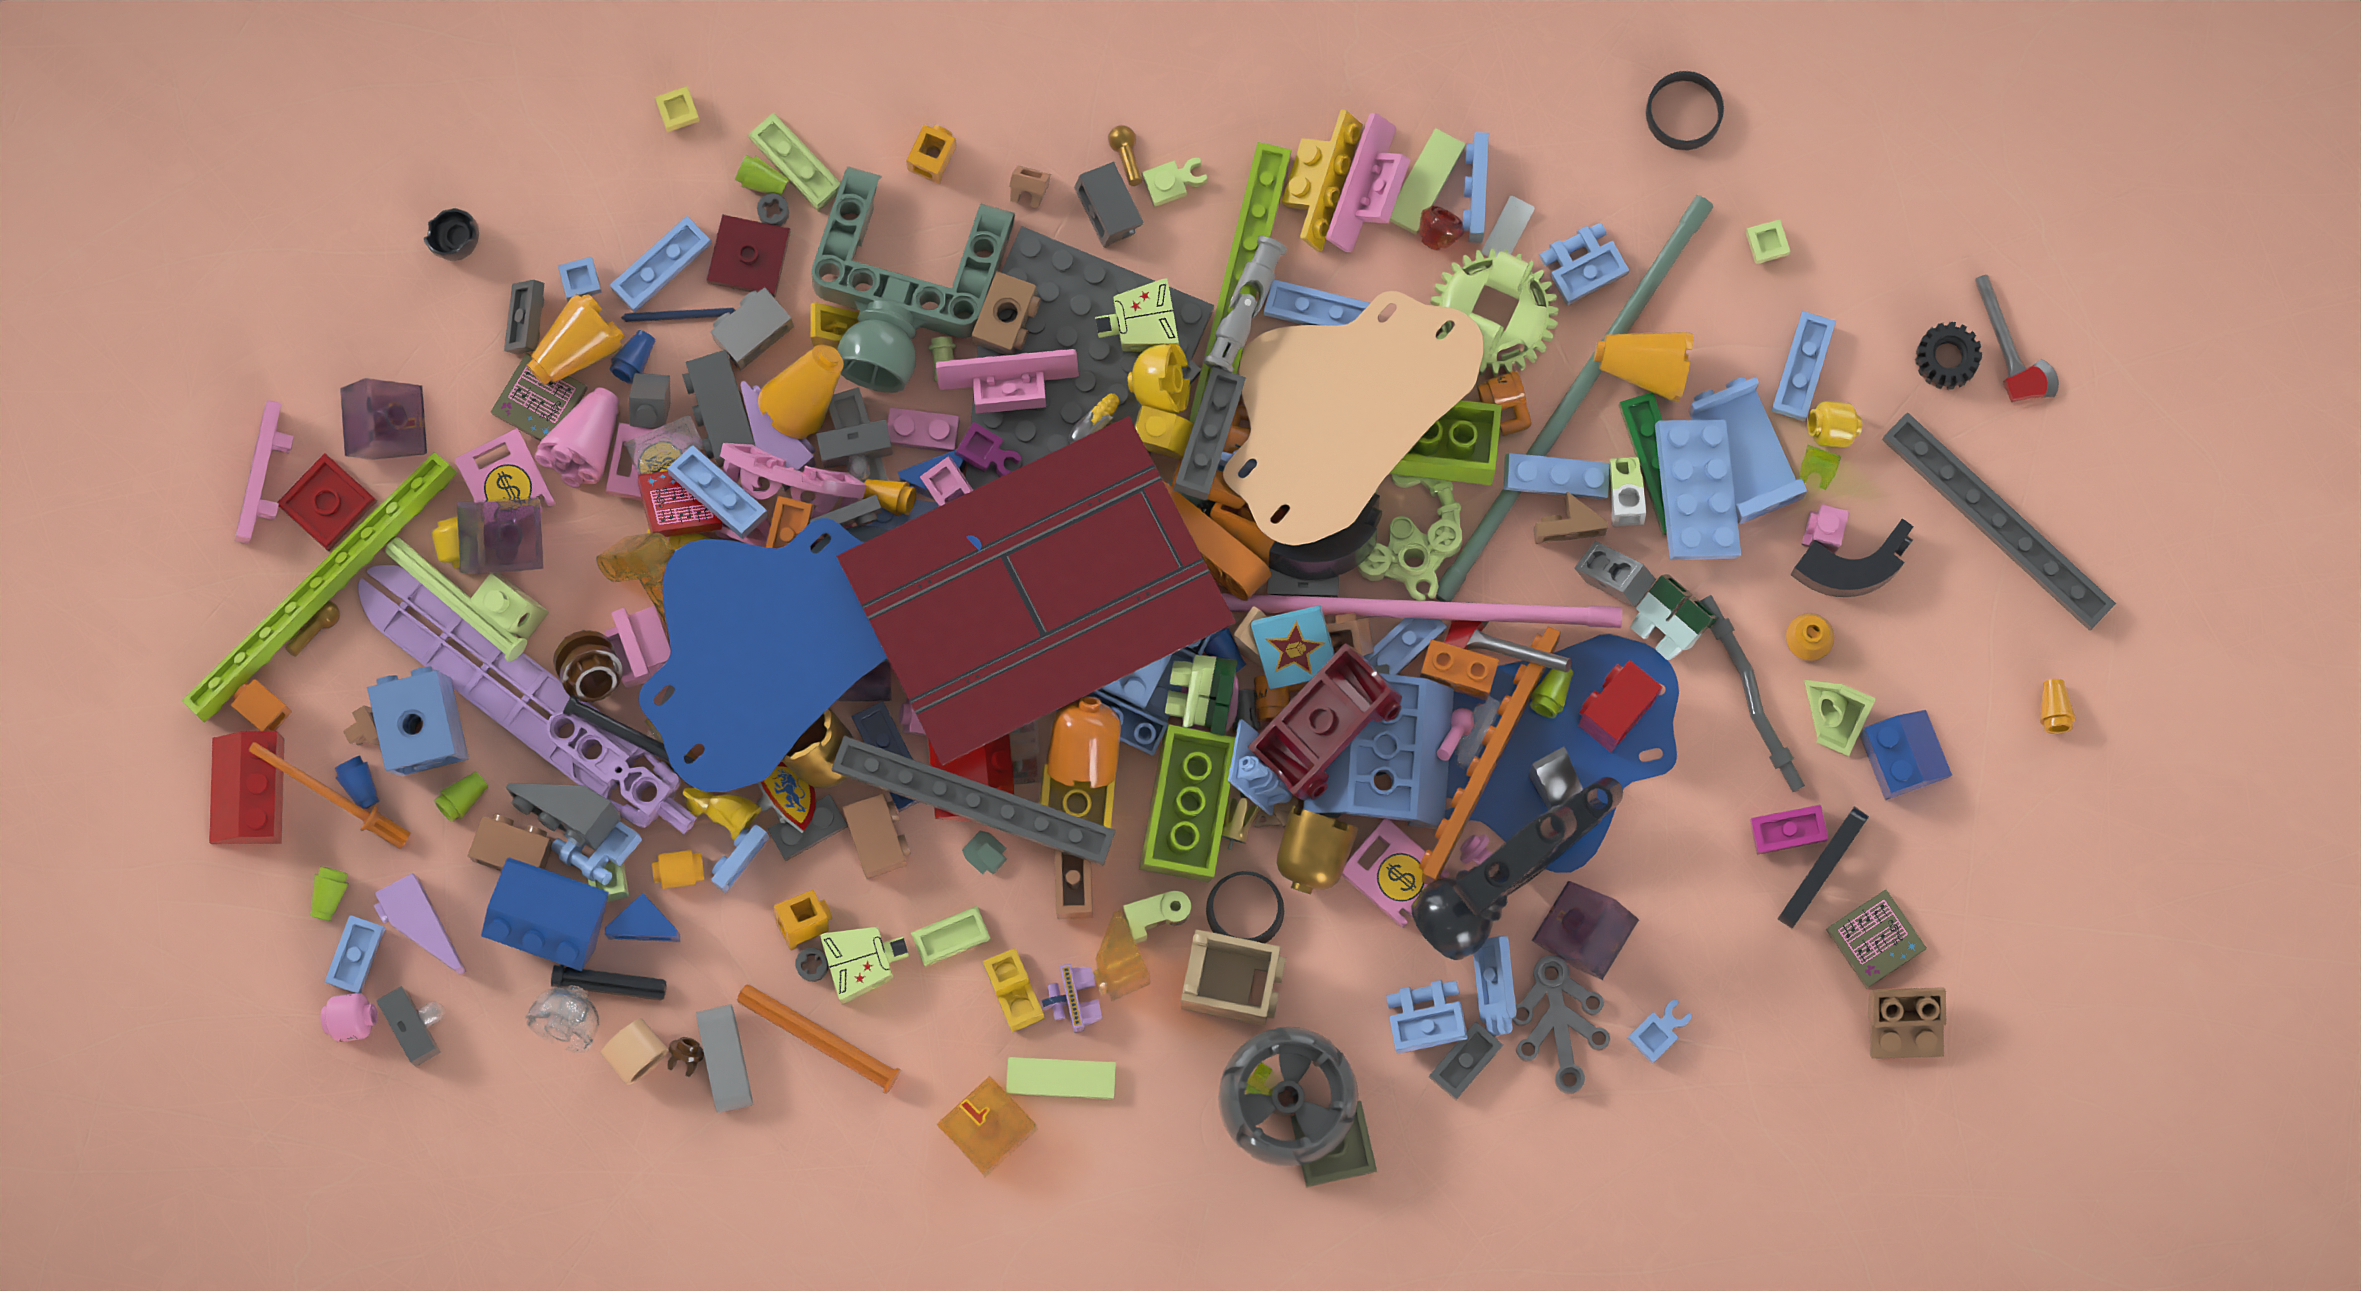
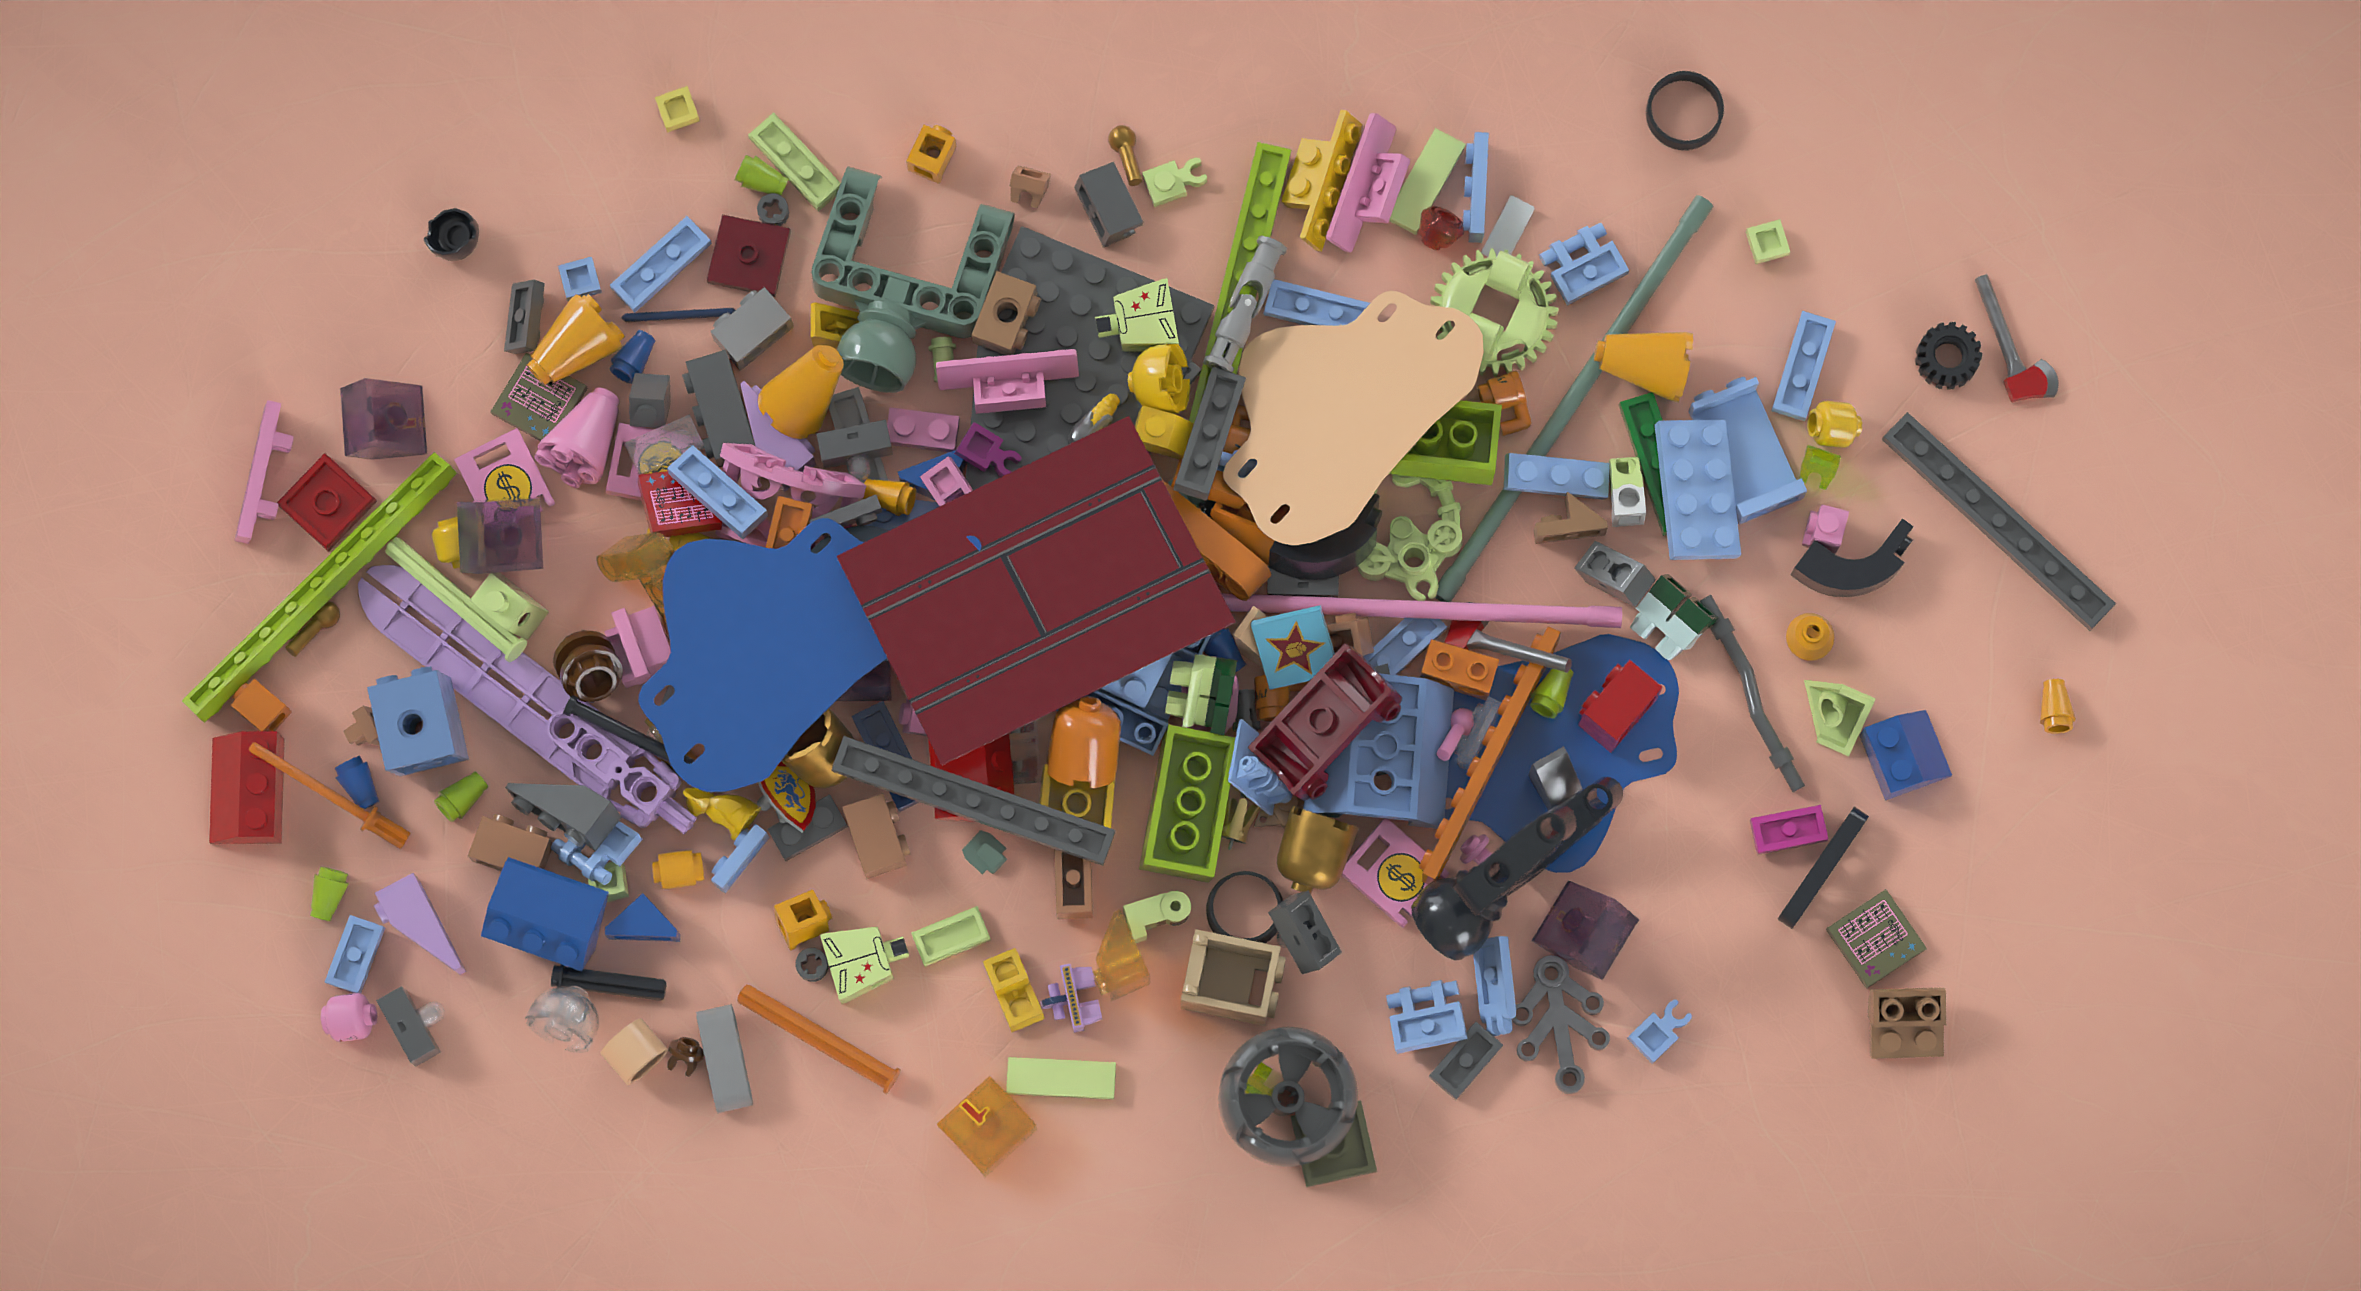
(1304, 932): none -> dark grey piece

